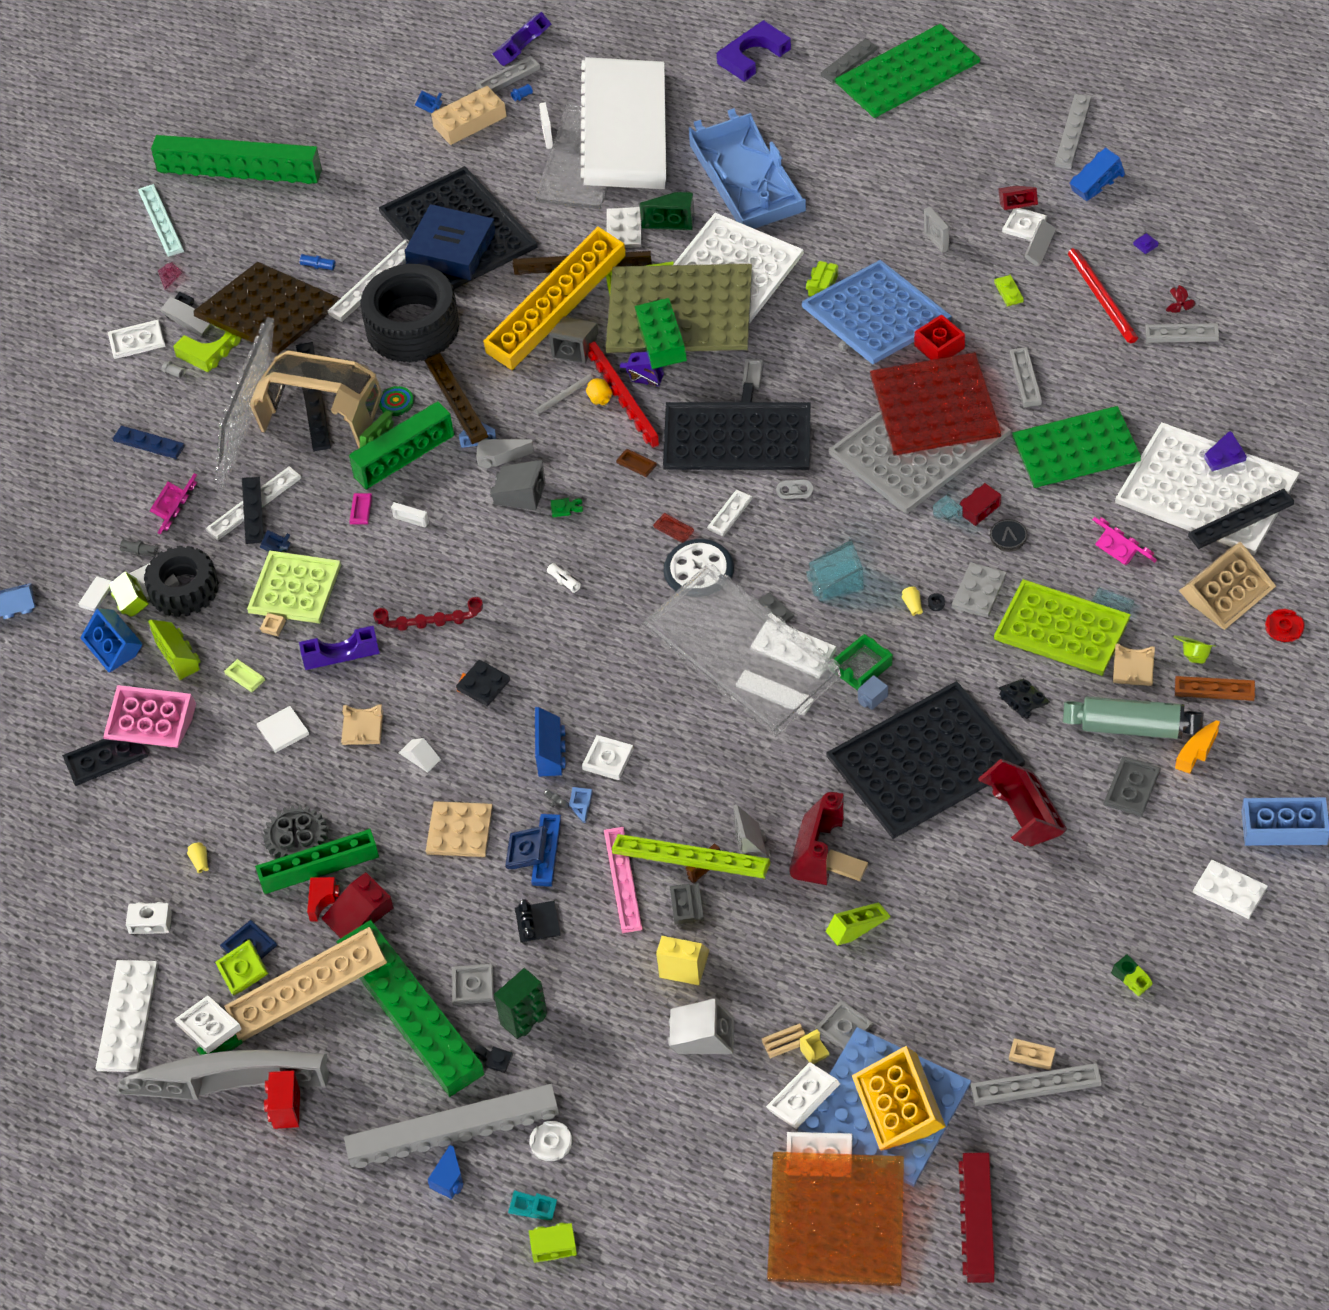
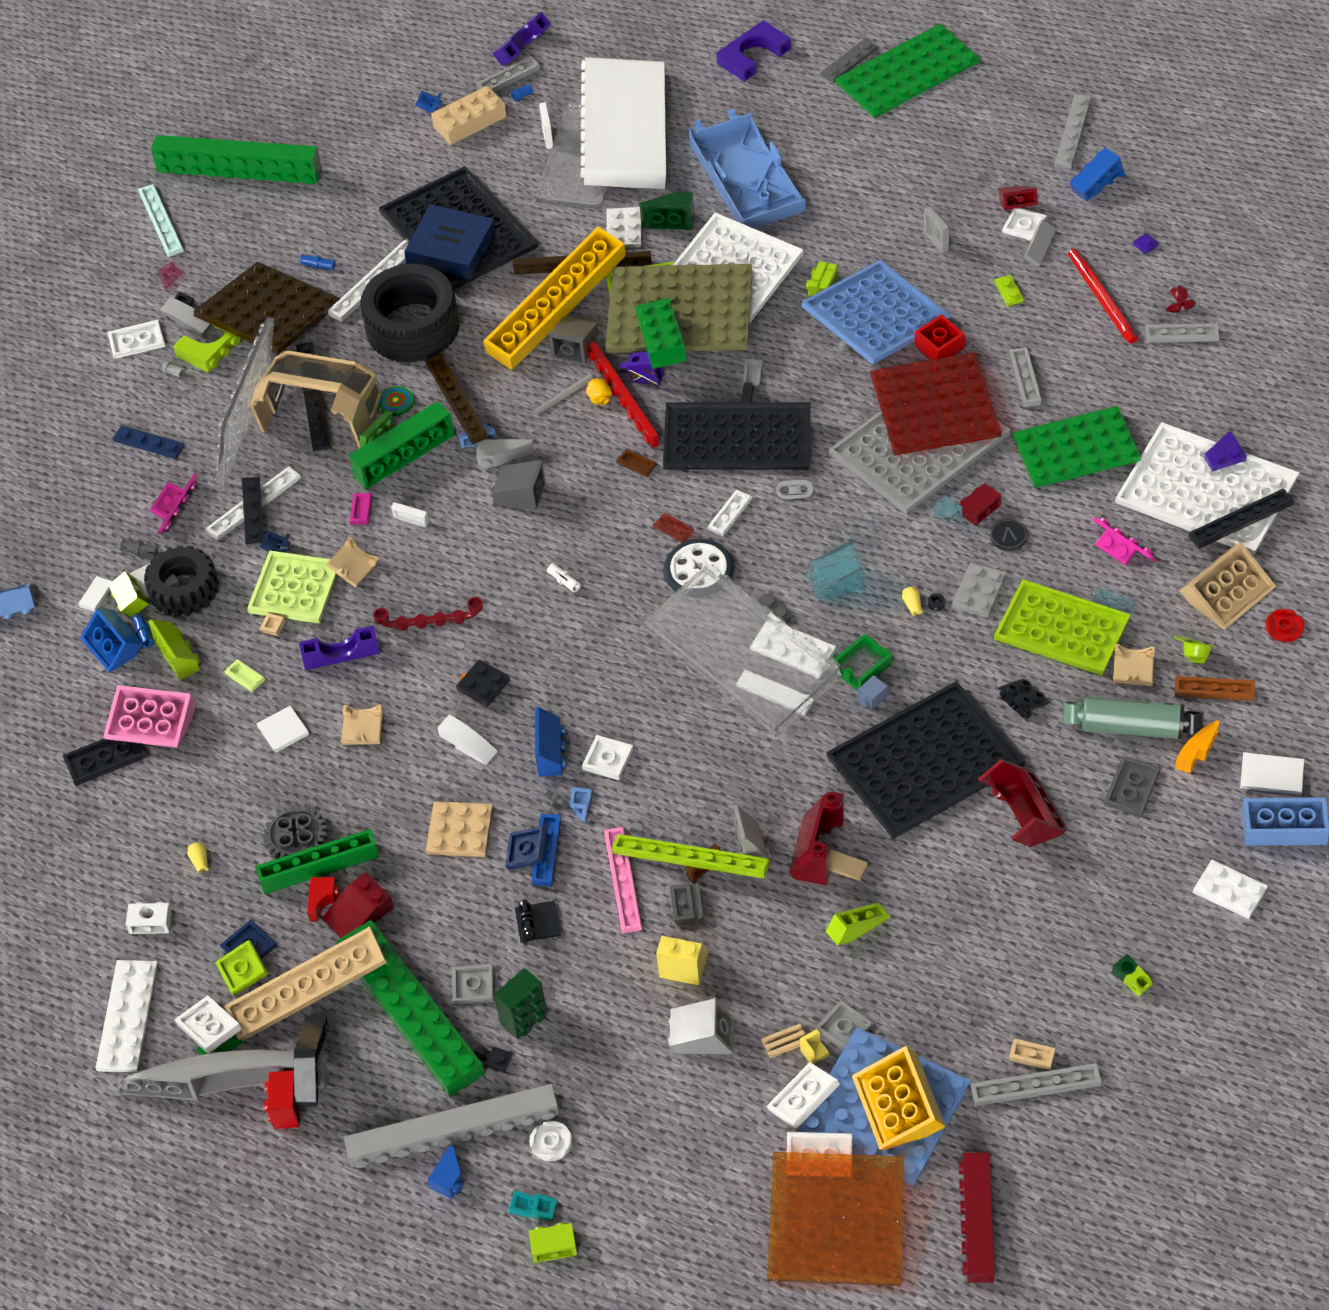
(142, 630): none -> blue pin
(306, 1060): none -> black beam
(352, 563): none -> tan piece
(421, 754): white slope -> none
(466, 740): none -> white slope
(562, 507): green plate -> none
(1272, 773): none -> white tile

